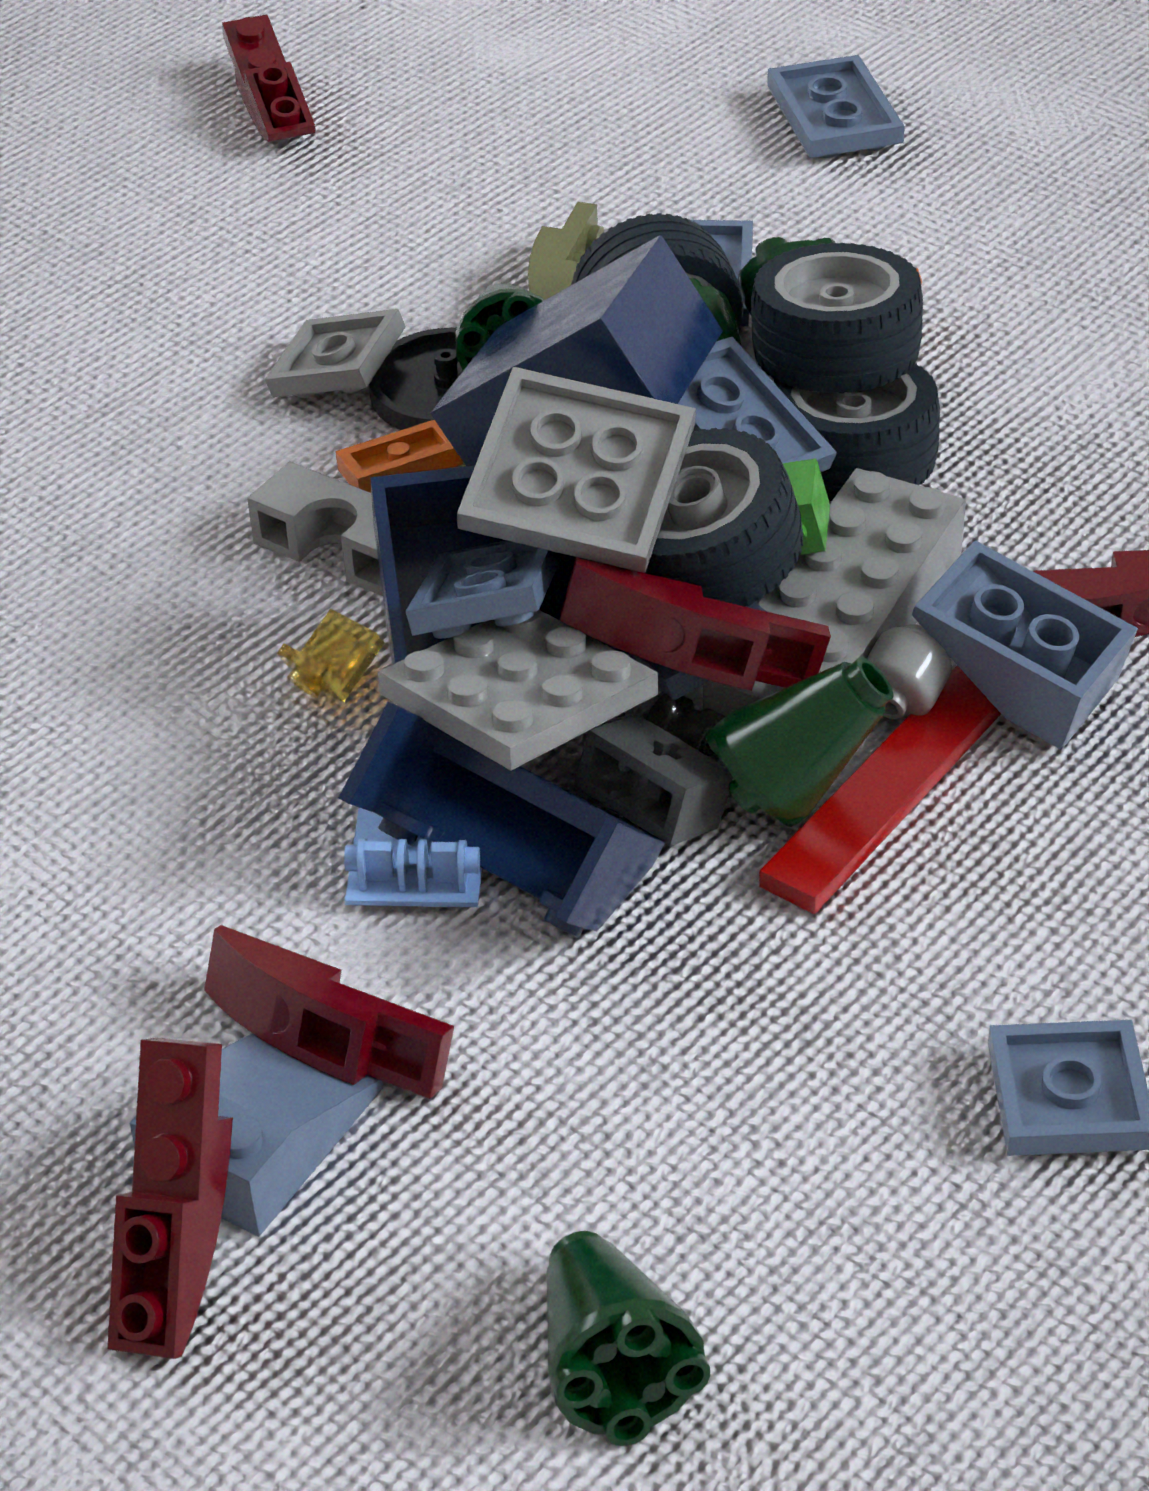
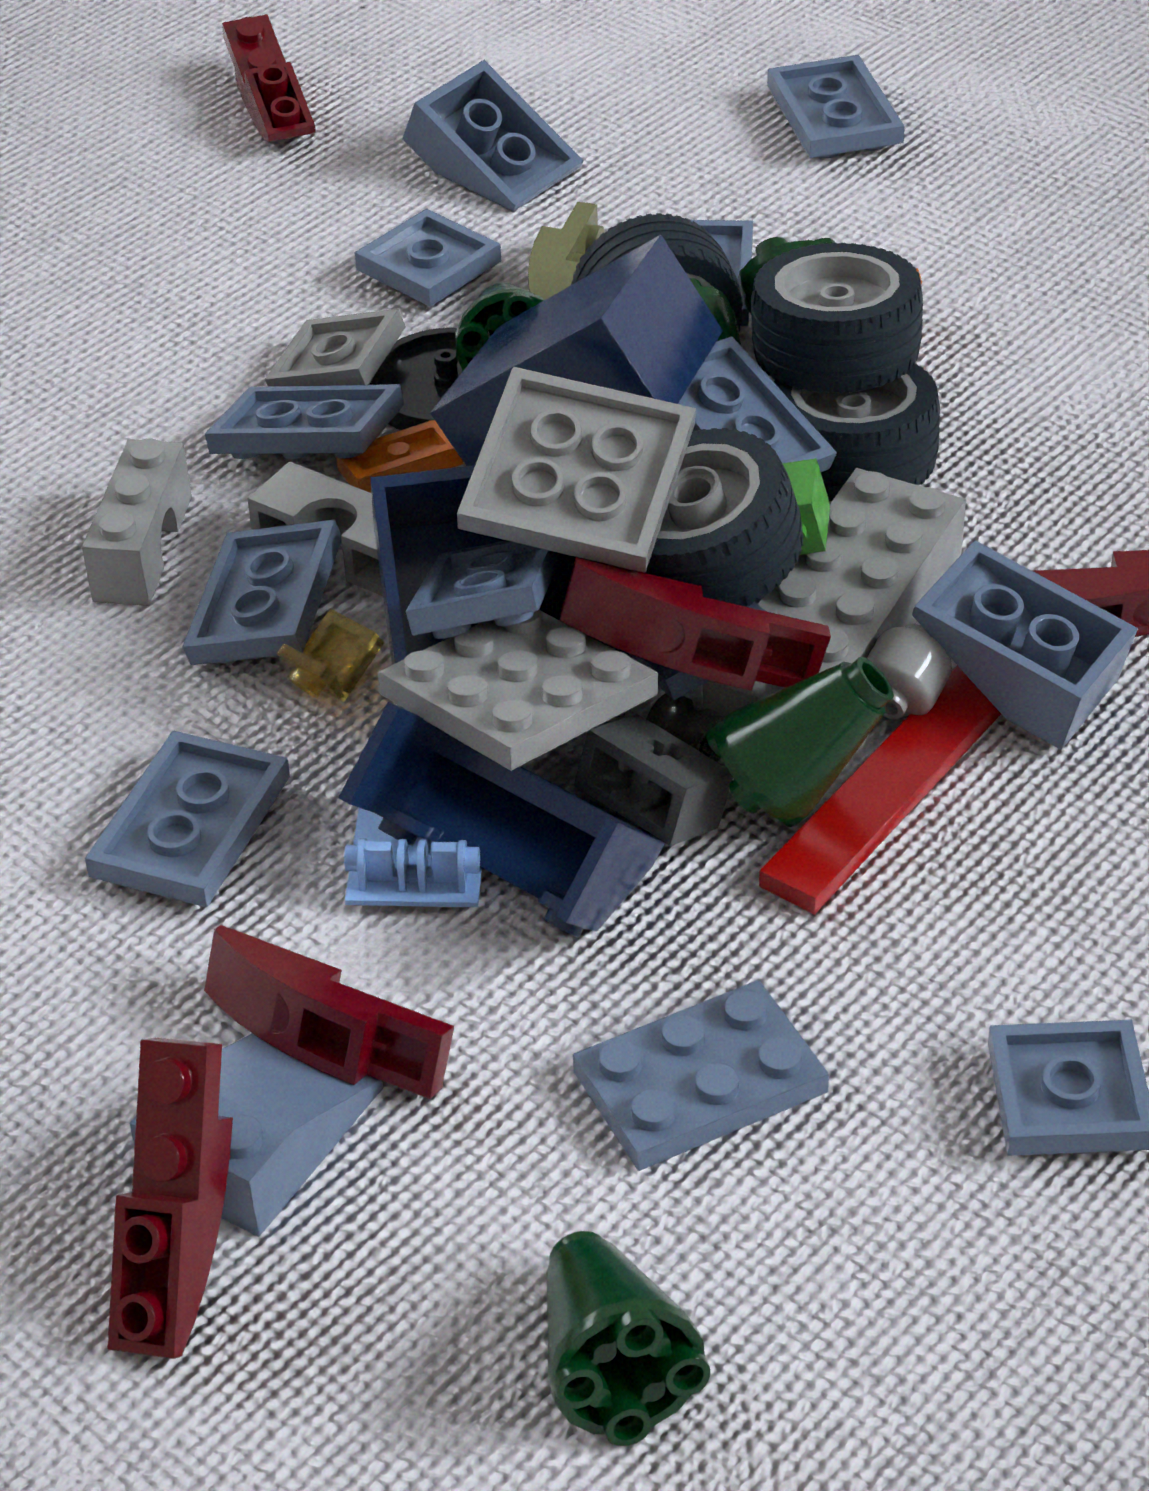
(141, 500): none -> light grey arch
(188, 818): none -> sand blue plate
(263, 592): none -> sand blue plate
(304, 420): none -> sand blue plate
(428, 257): none -> sand blue plate
(488, 139): none -> sand blue slope
(699, 1074): none -> sand blue plate

